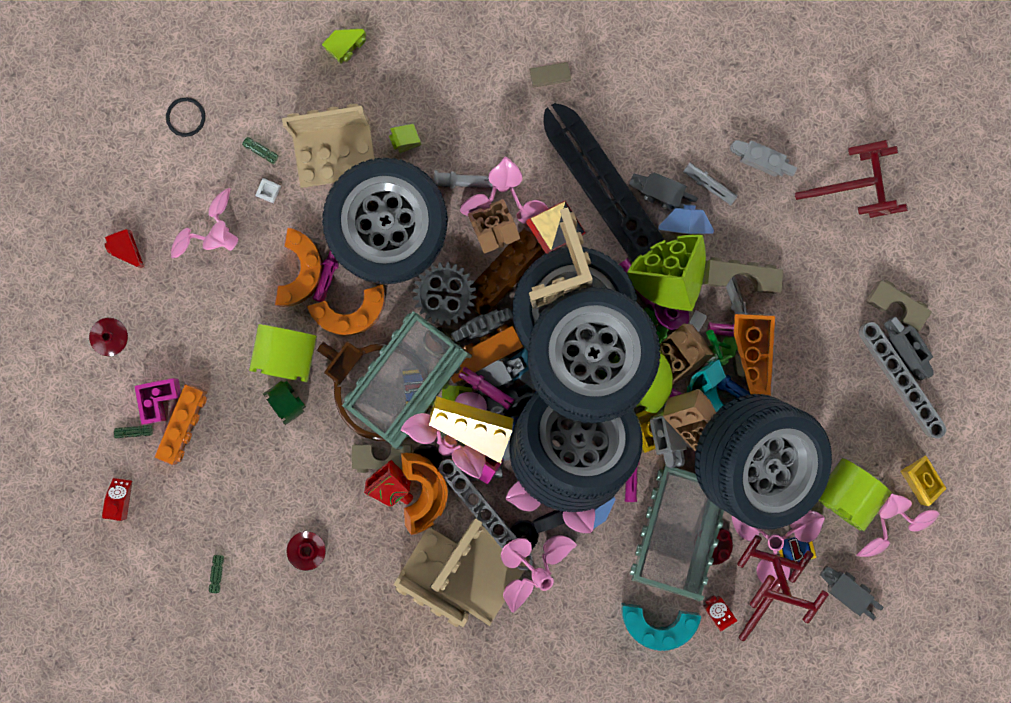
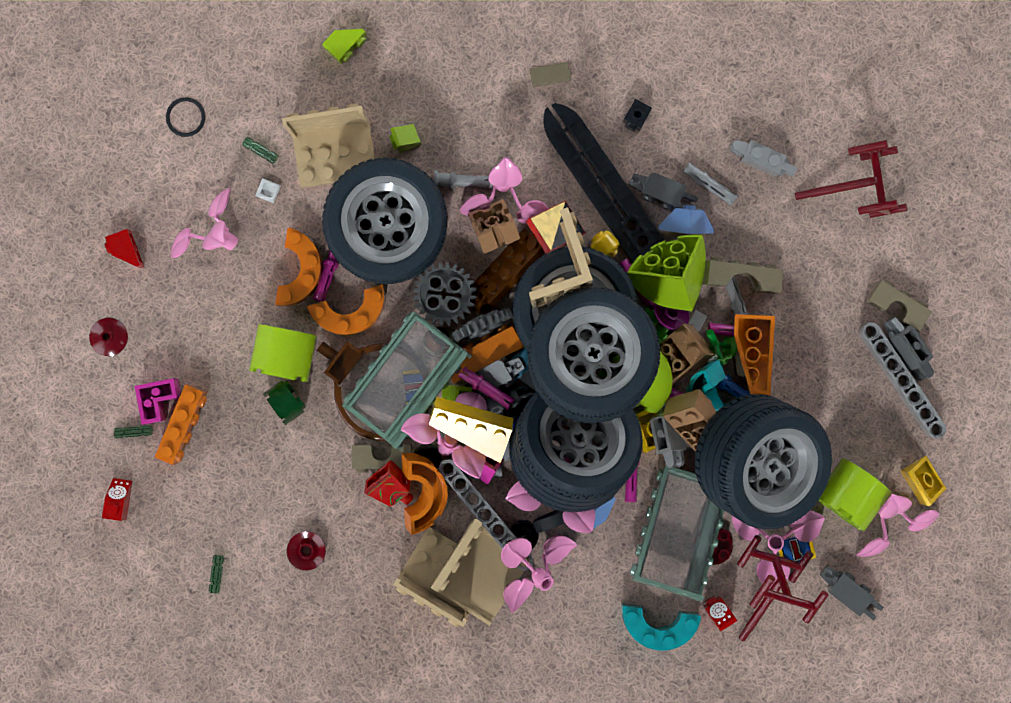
(605, 243): none -> yellow head
(636, 115): none -> black brick

